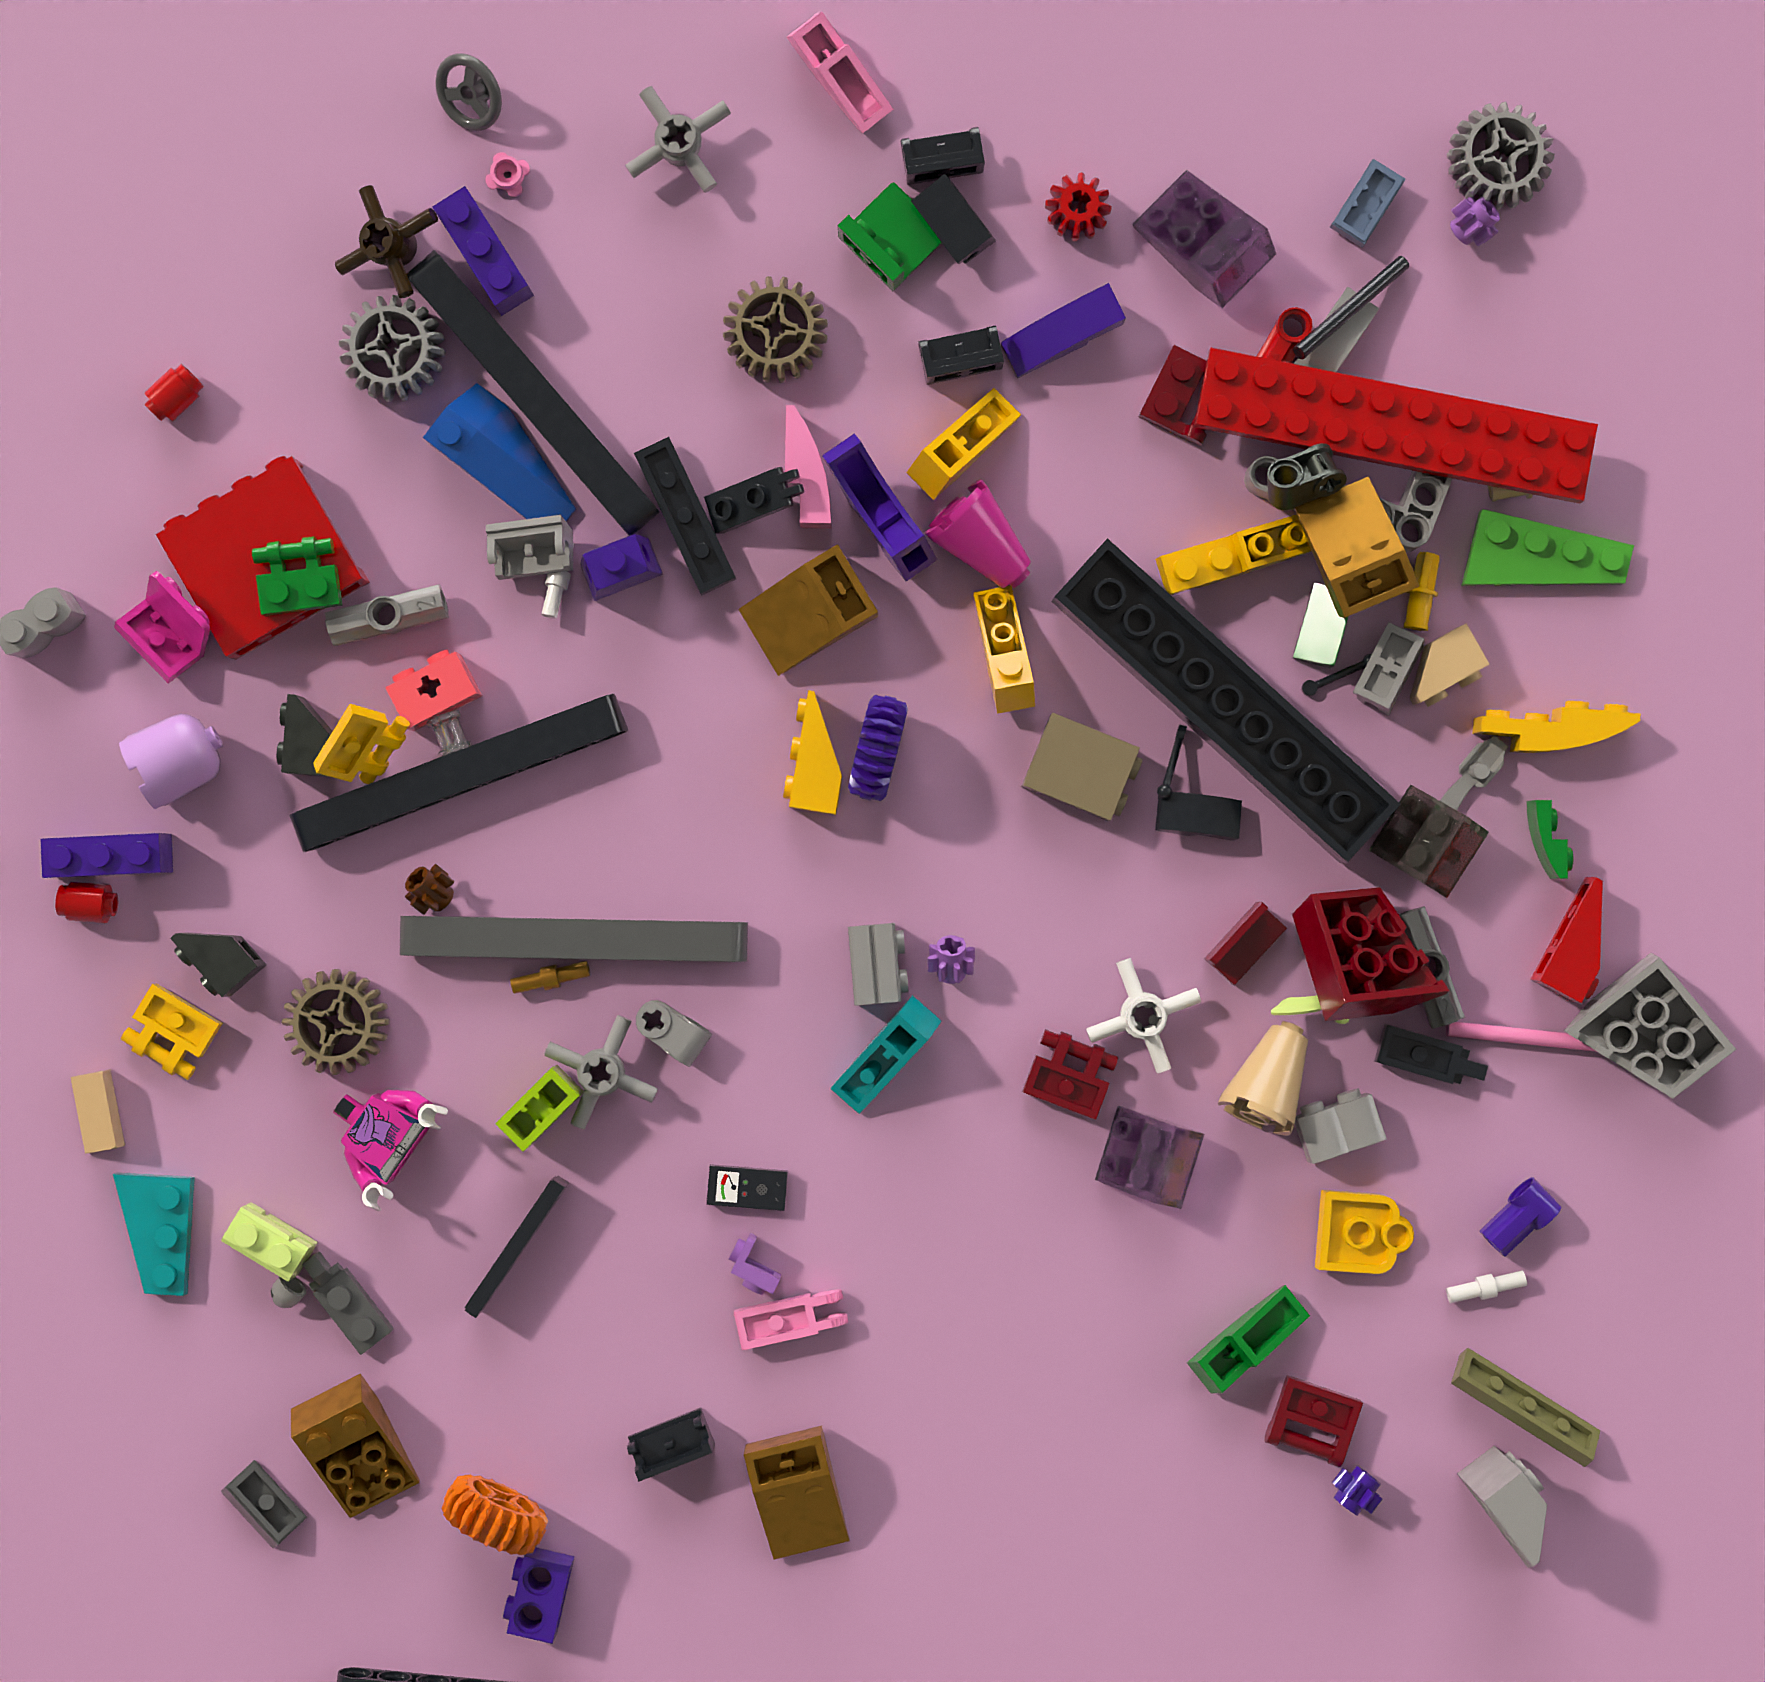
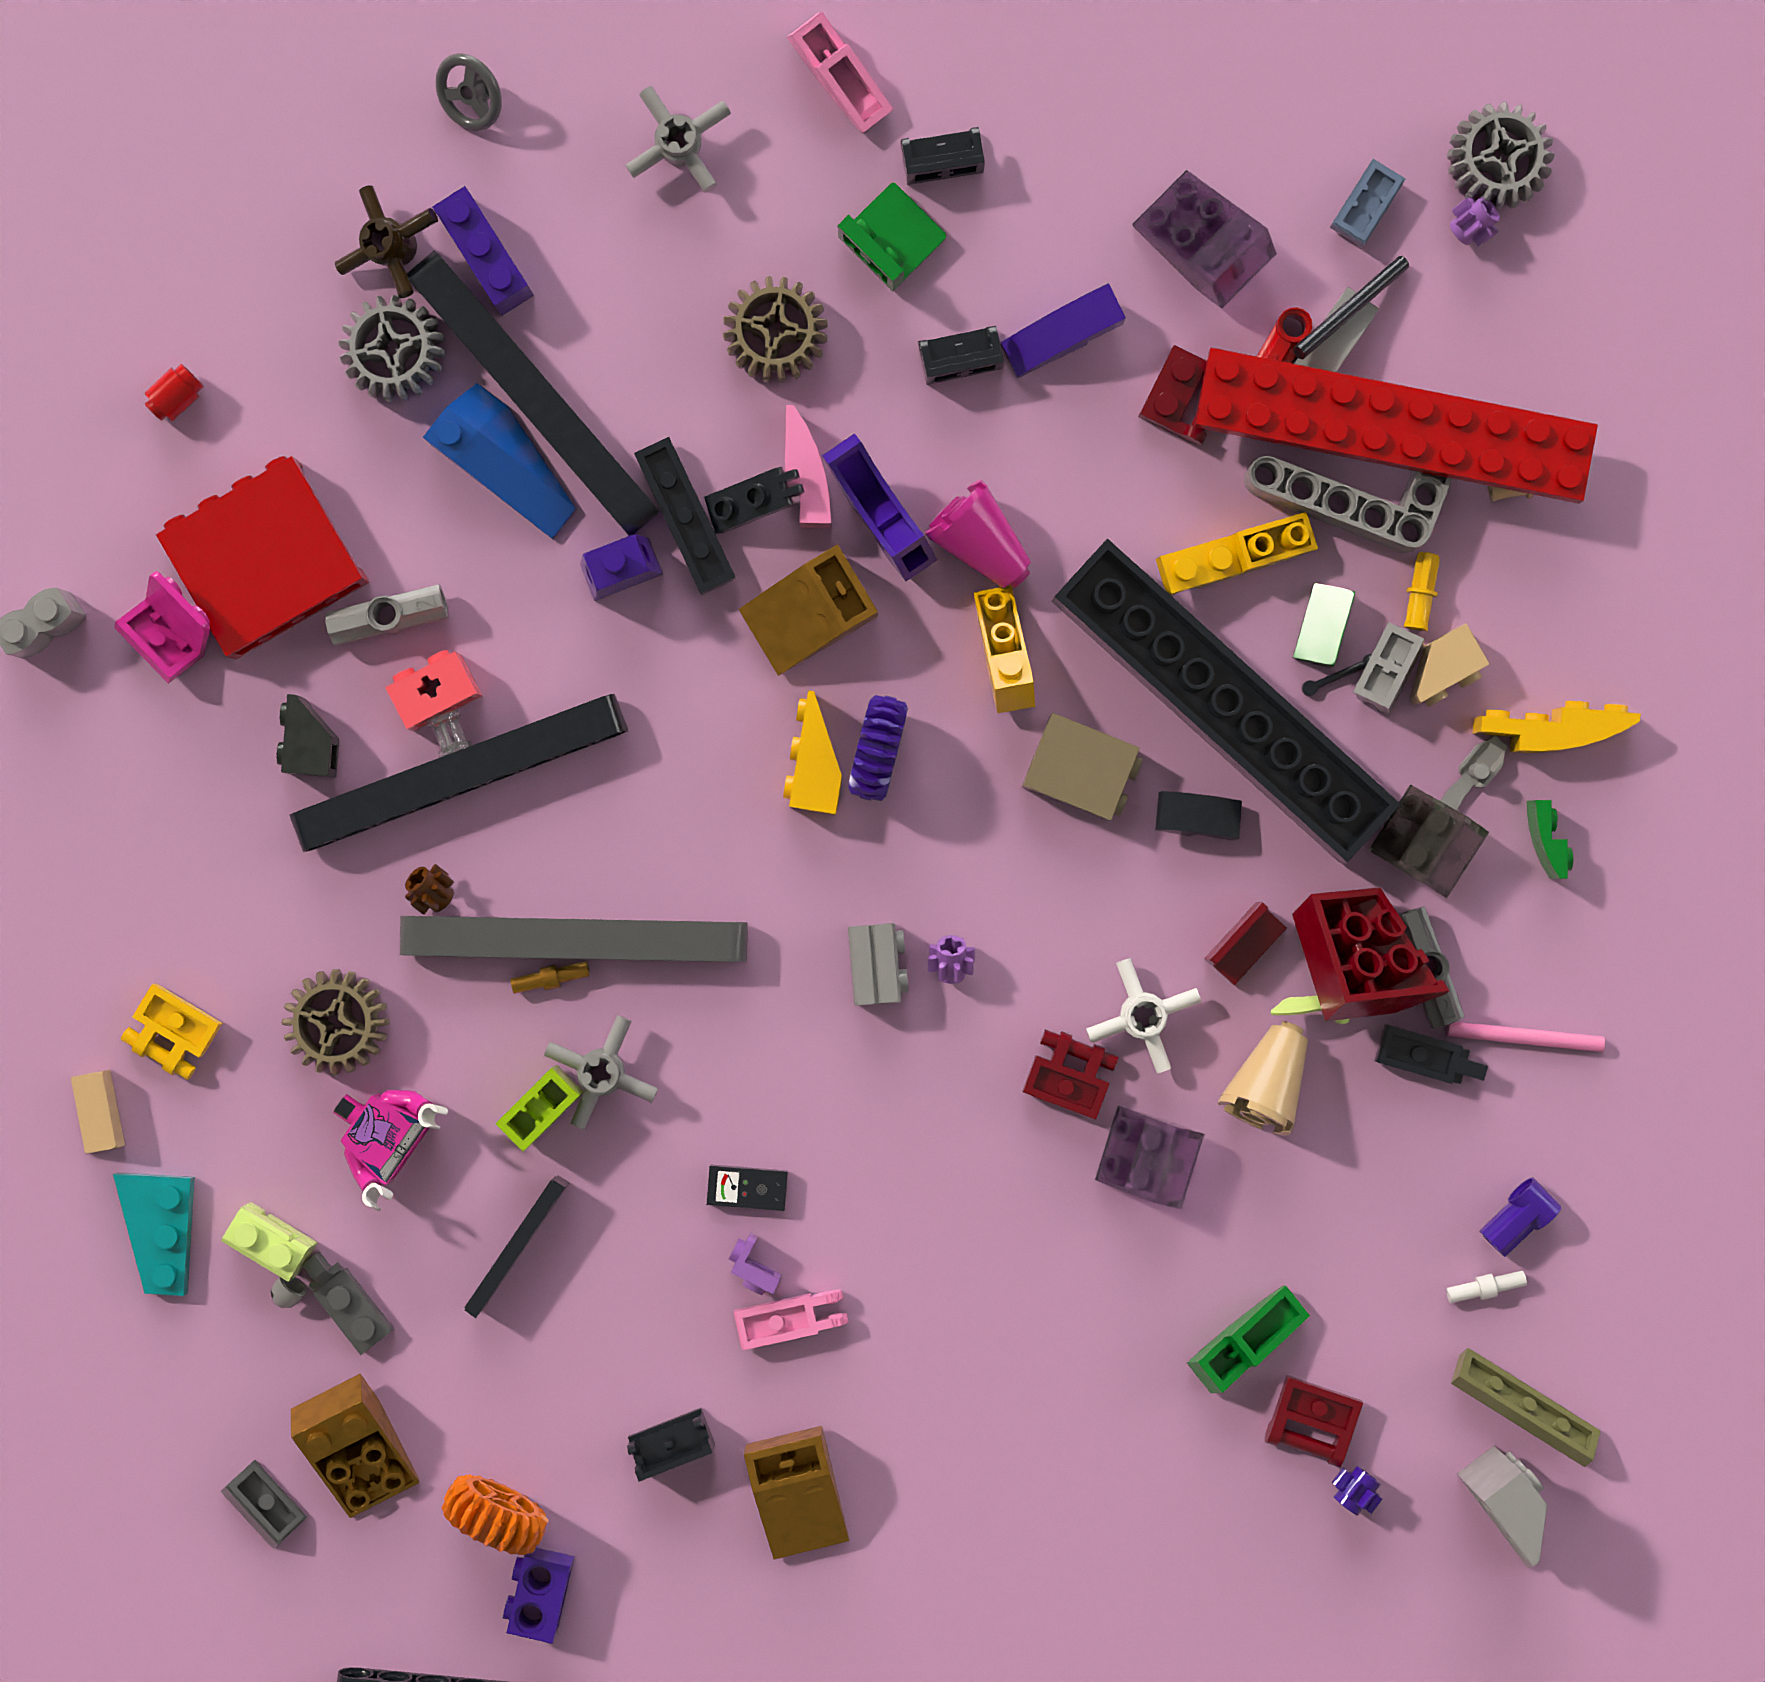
(86, 902): red brick -> none
(106, 855): dark purple arch -> none
(173, 757): lavender cylinder -> none
(222, 959): pearl dark grey slope -> none
(297, 589): green plate -> none
(352, 741): yellow plate -> none
(502, 164): bright pink plate -> none
(530, 547): light grey hinge -> none
(556, 584): white bar -> none
(678, 1036): light grey piece -> none
(886, 1054): teal slope -> none
(953, 220): black hinge -> none
(962, 443): yellow slope -> none
(1081, 192): red gear -> none
(1165, 791): black hinge -> none
(1305, 477): pearl dark grey piece -> none
(1339, 1126): light grey brick -> none
(1356, 548): pearl gold slope -> none
(1360, 1232): yellow plate -> none
(1528, 552): bright green wing -> none
(1575, 950): red slope -> none
(1652, 1028): light grey wedge -> none

